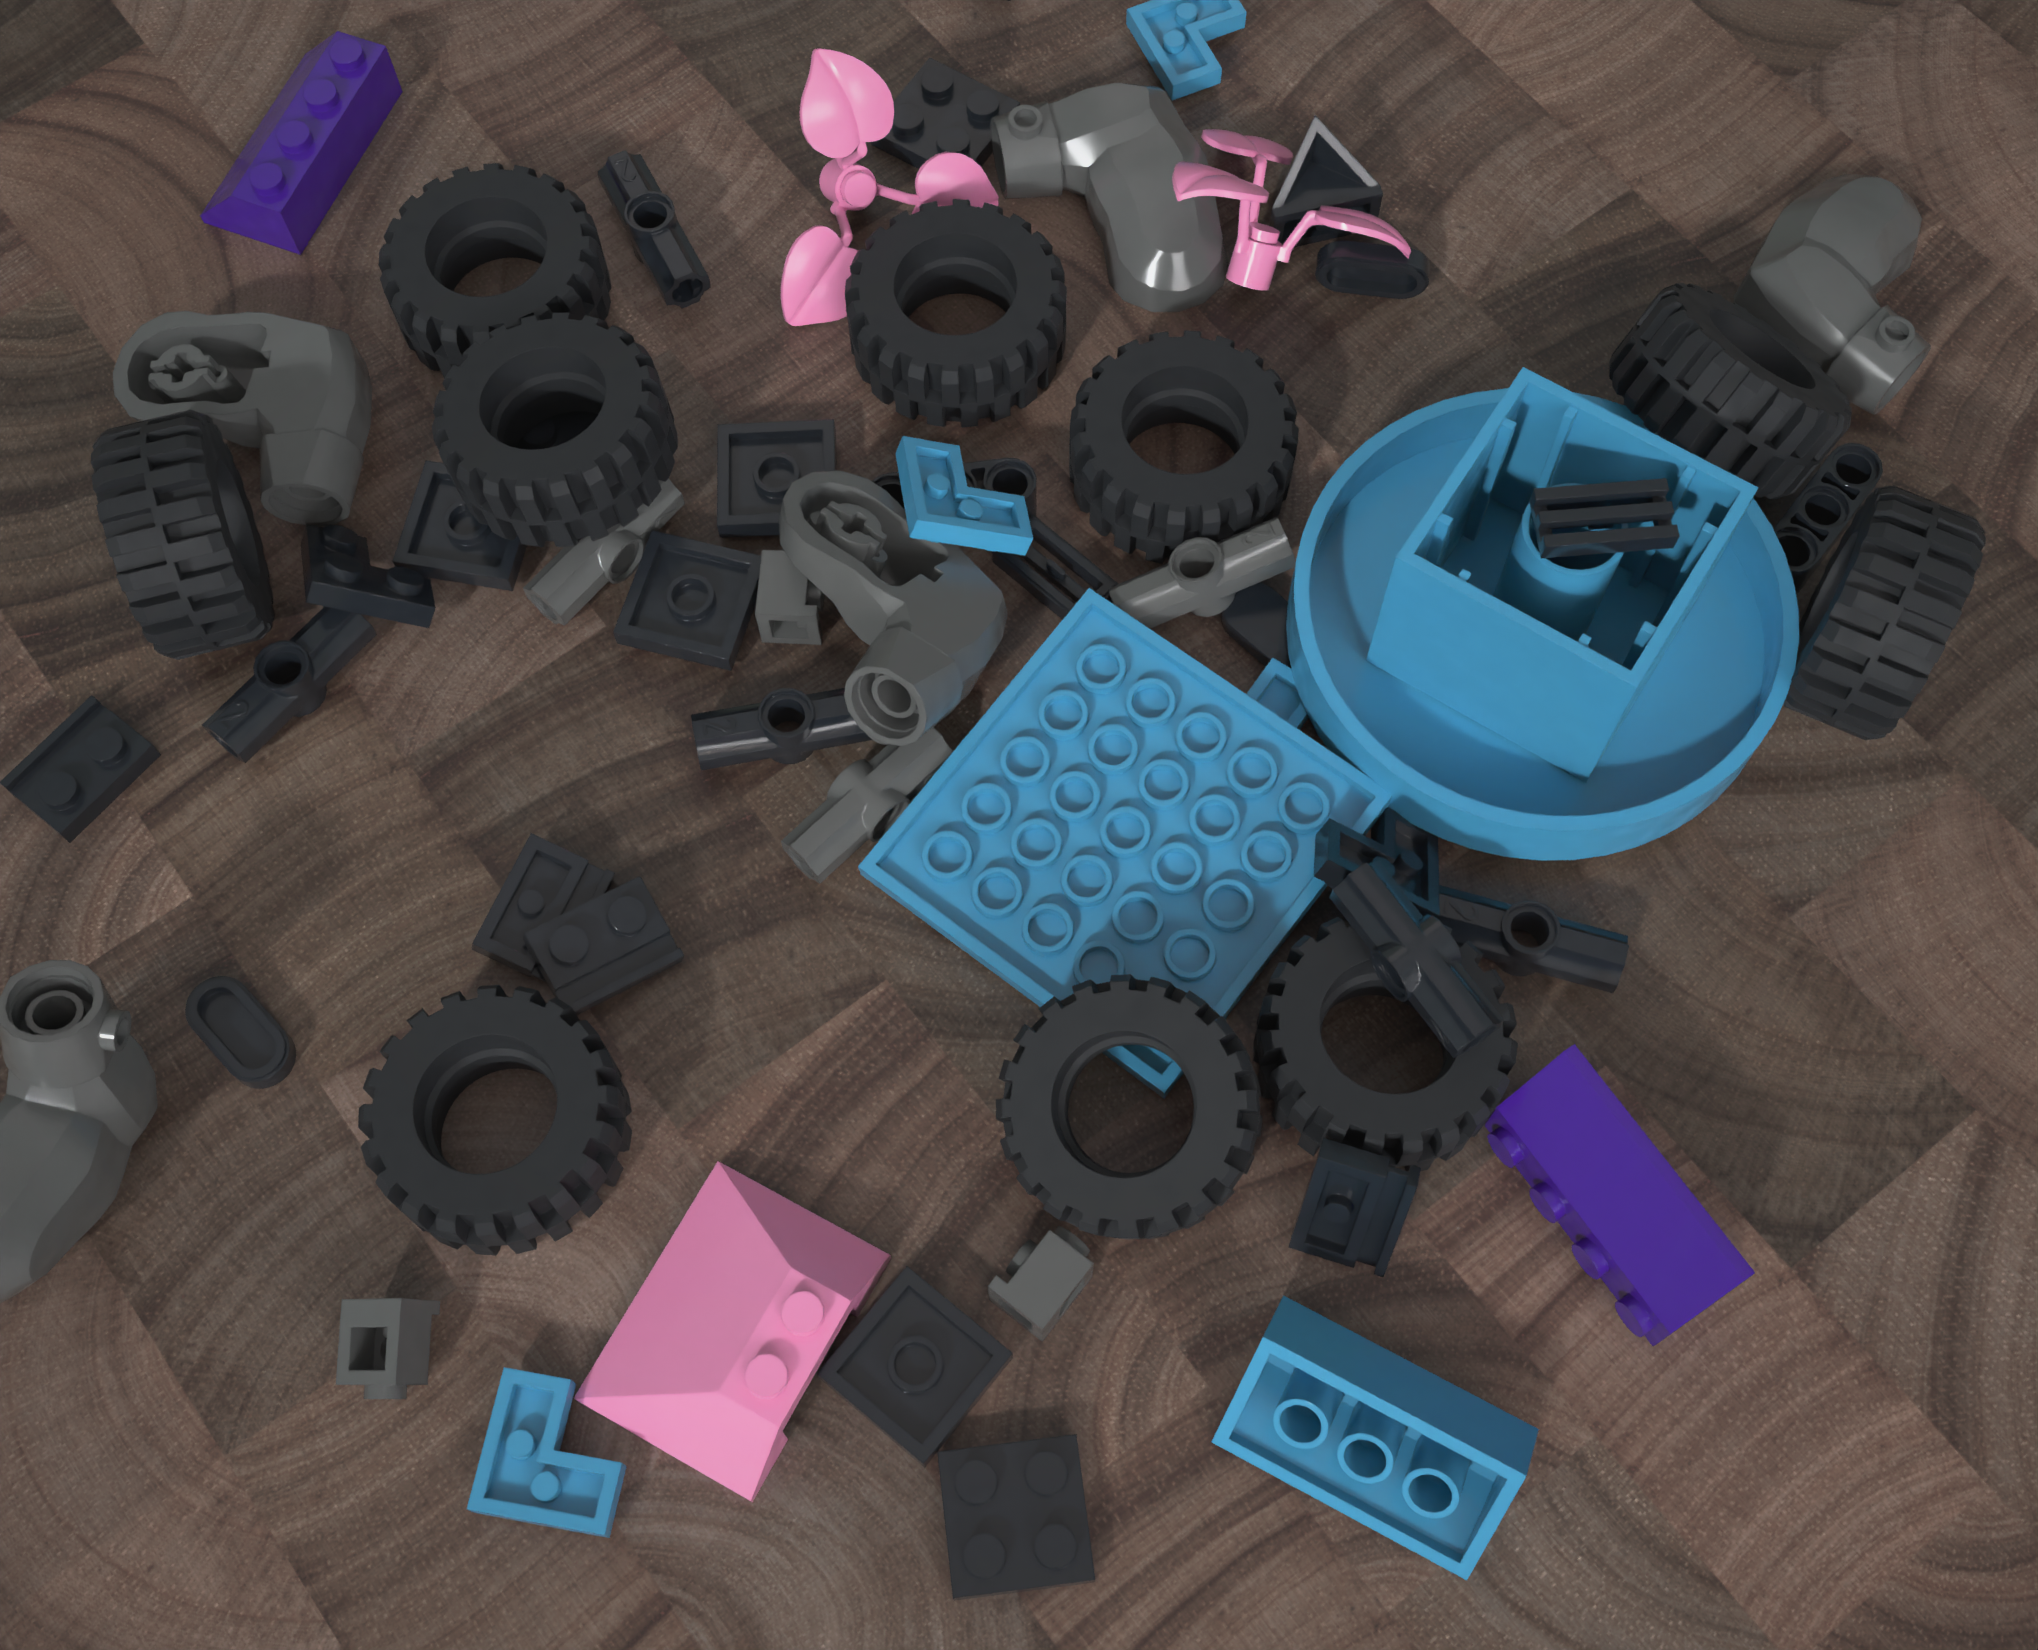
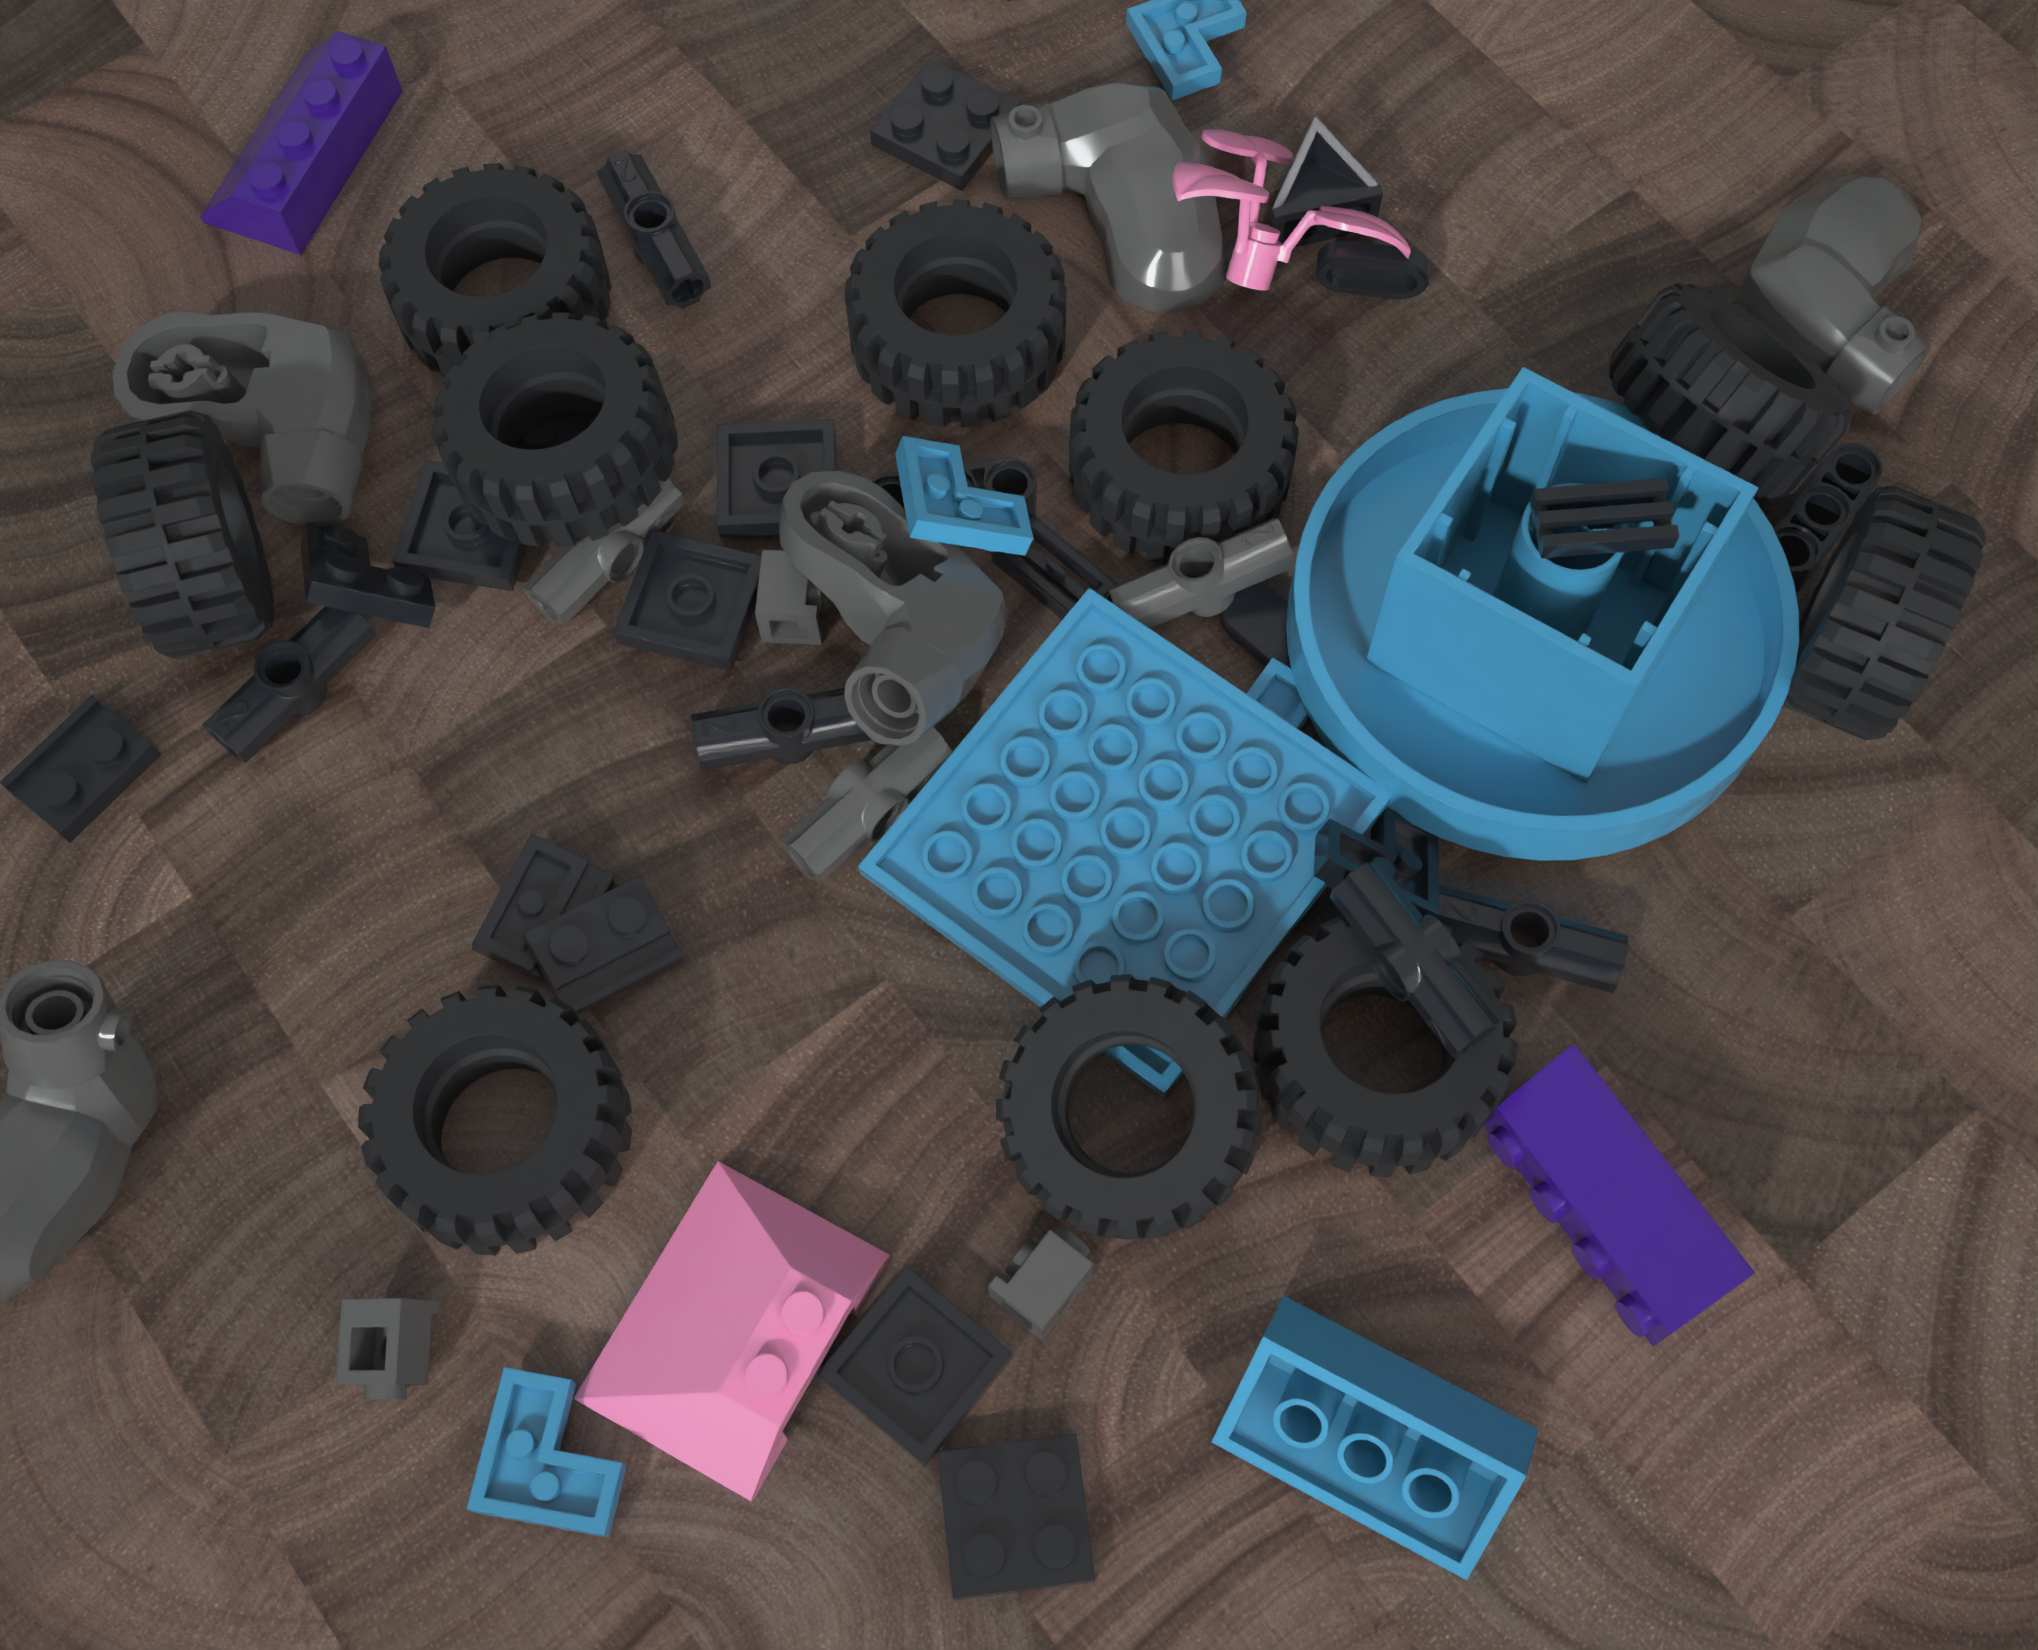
(240, 1032): black tile -> none
(839, 113): bright pink plant -> none
(1353, 1207): black plate -> none

